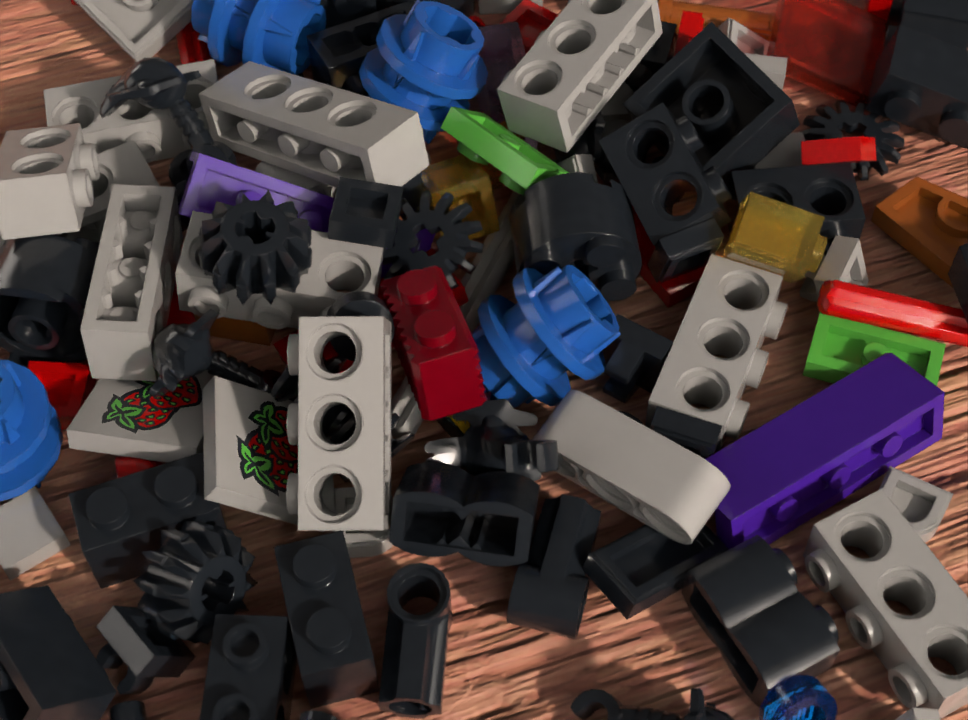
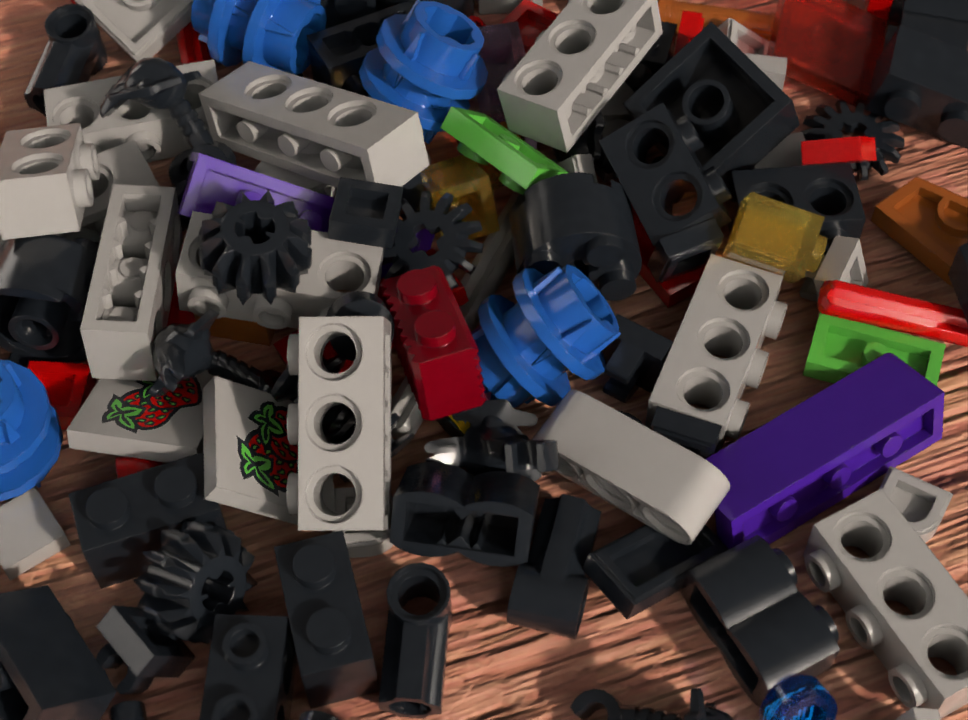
(70, 55): none -> black piece

